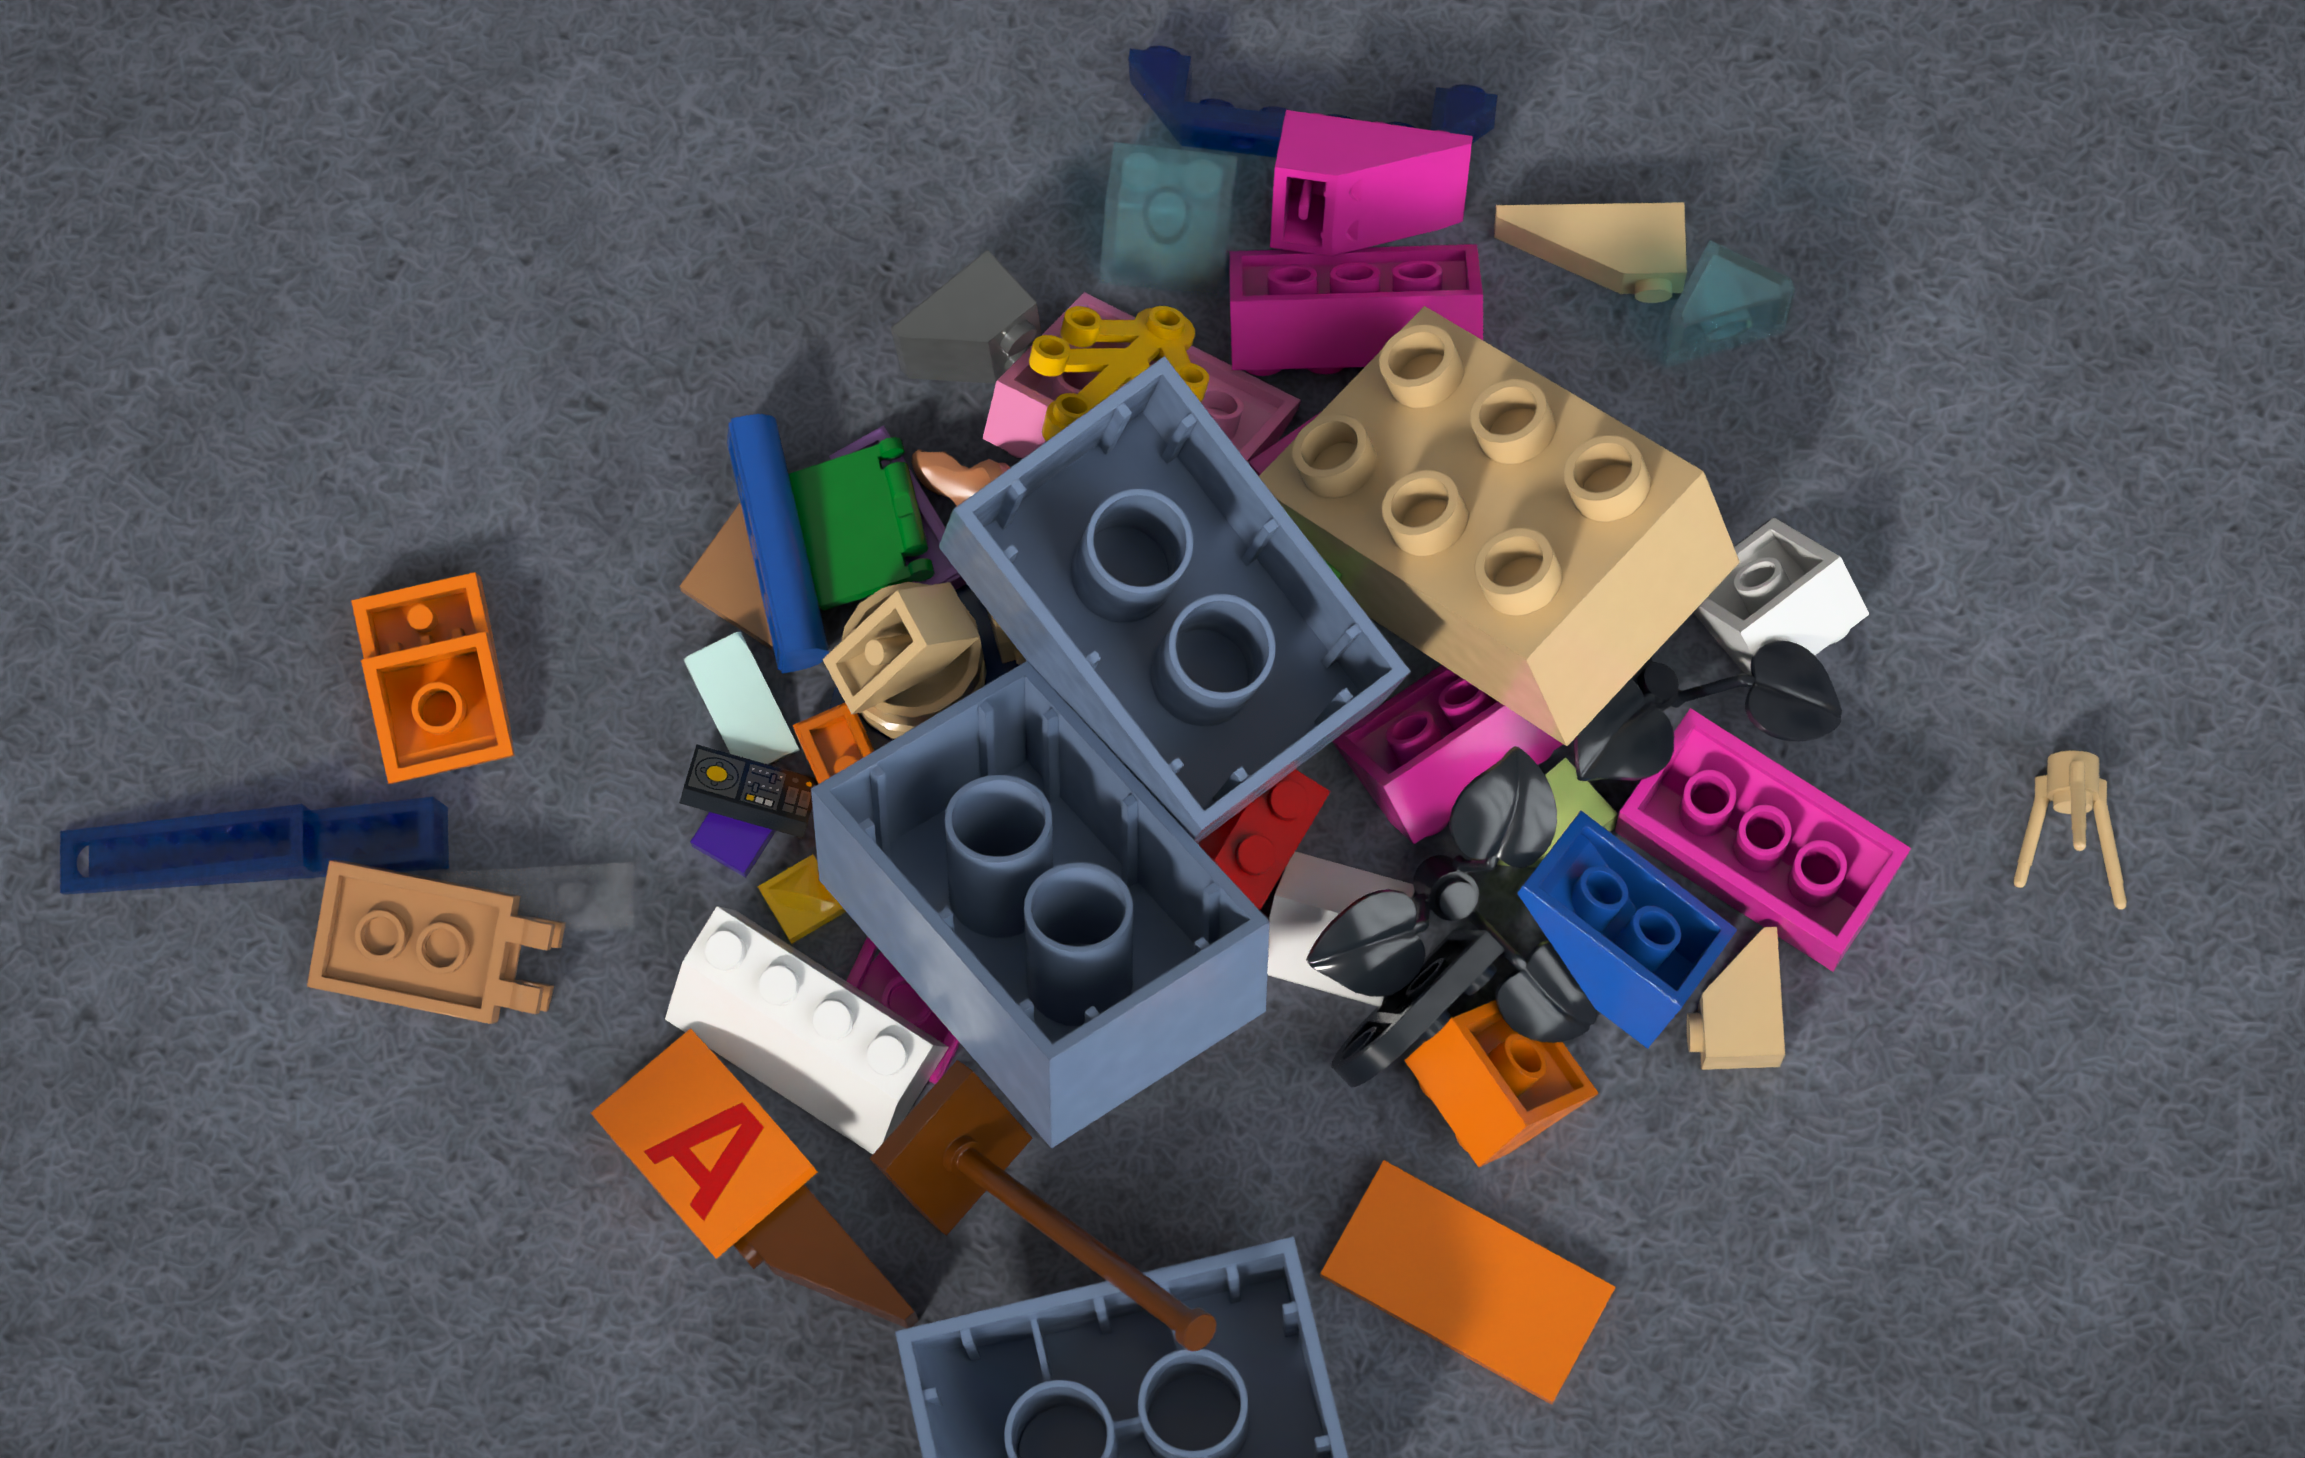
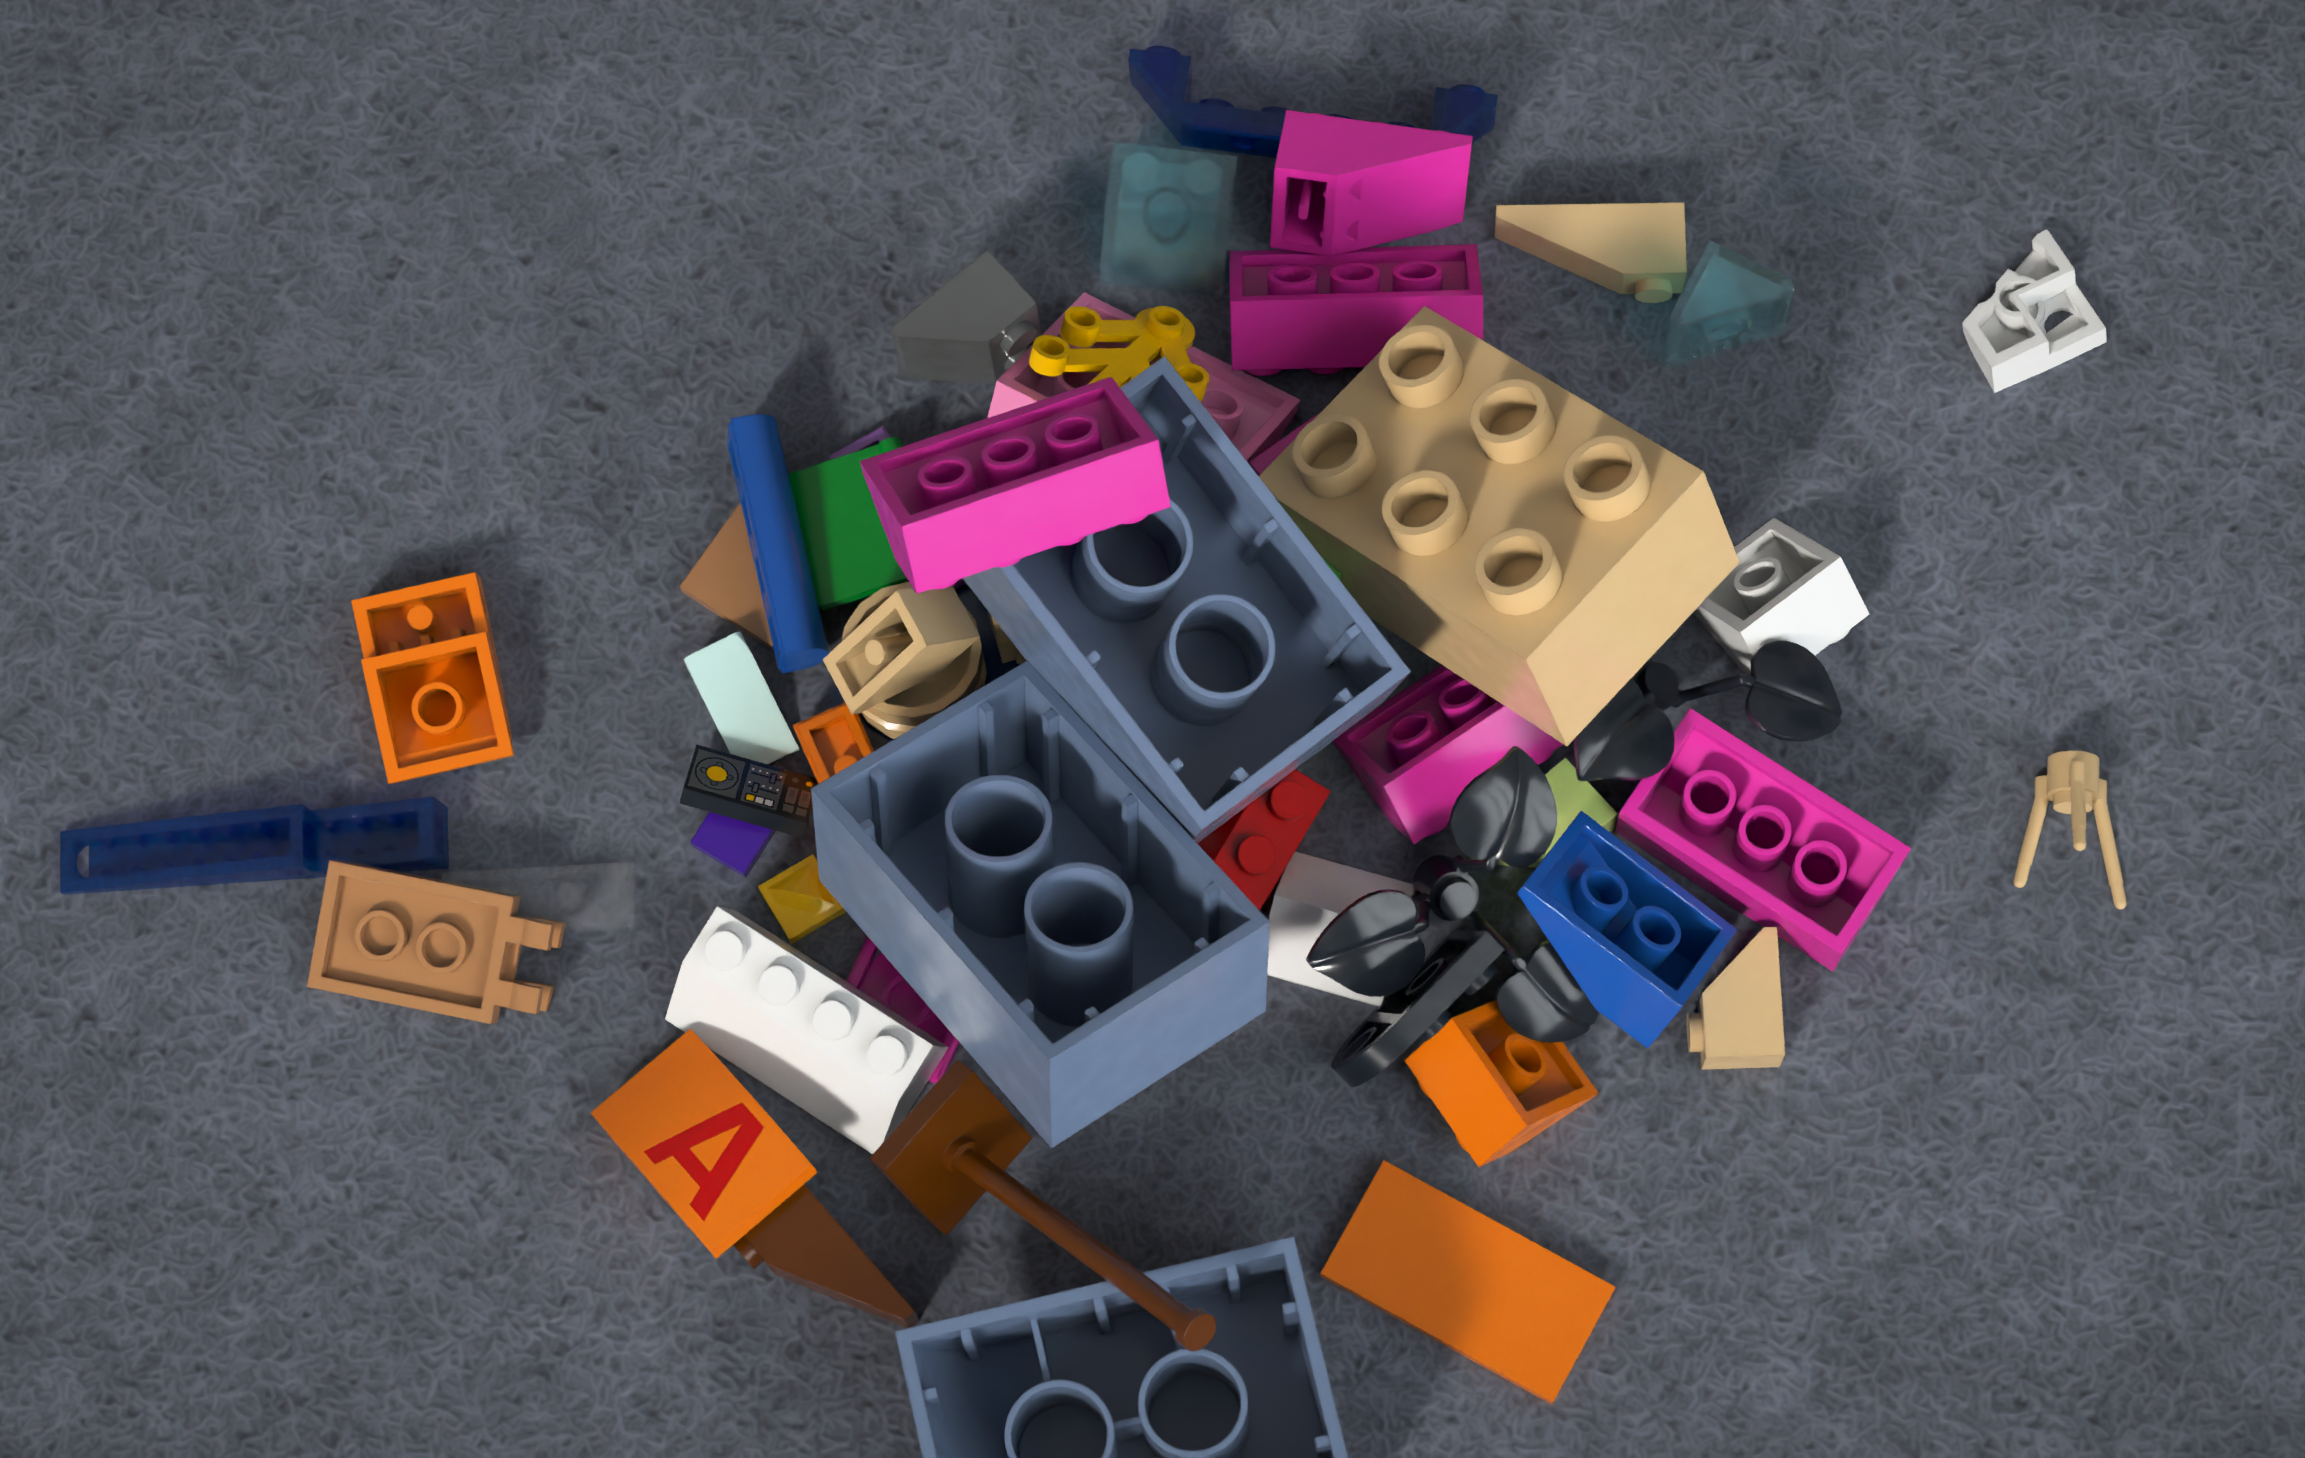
(1017, 484): none -> dark pink slope
(2009, 327): none -> white slope

